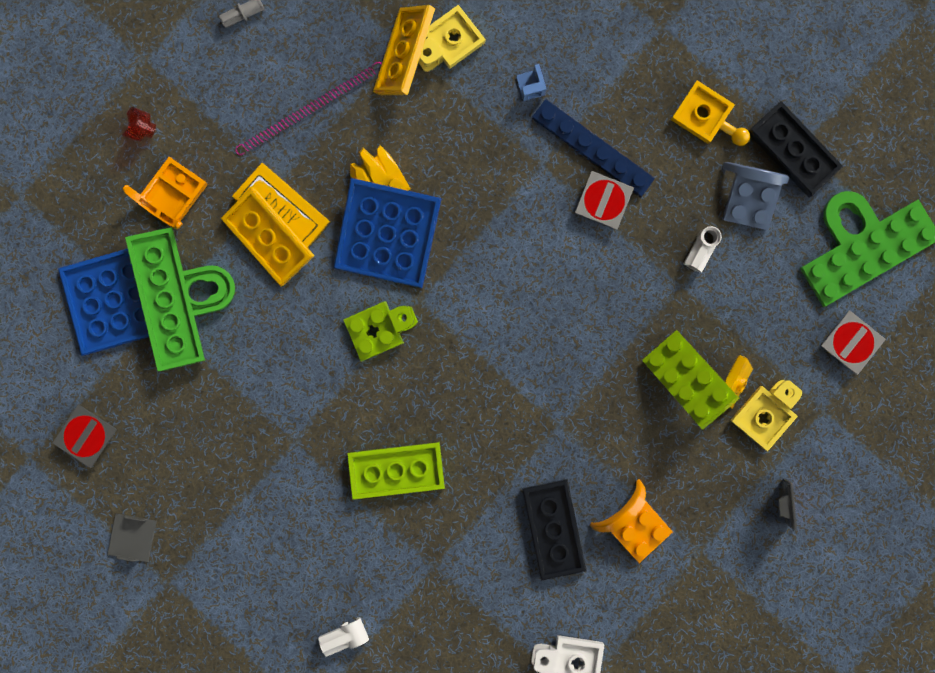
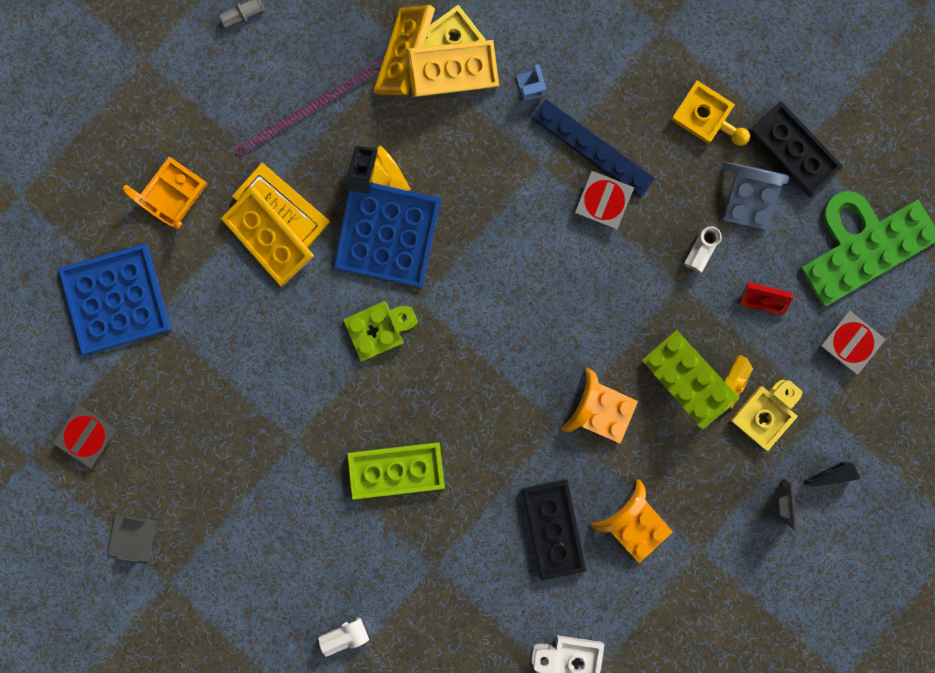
(139, 125): clear red piece -> none
(166, 297): bright green plate -> none
(361, 169): none -> black slope
(452, 68): none -> yellow tile
(602, 410): none -> light orange piece
(766, 298): none -> red plate
(838, 473): none -> black slope

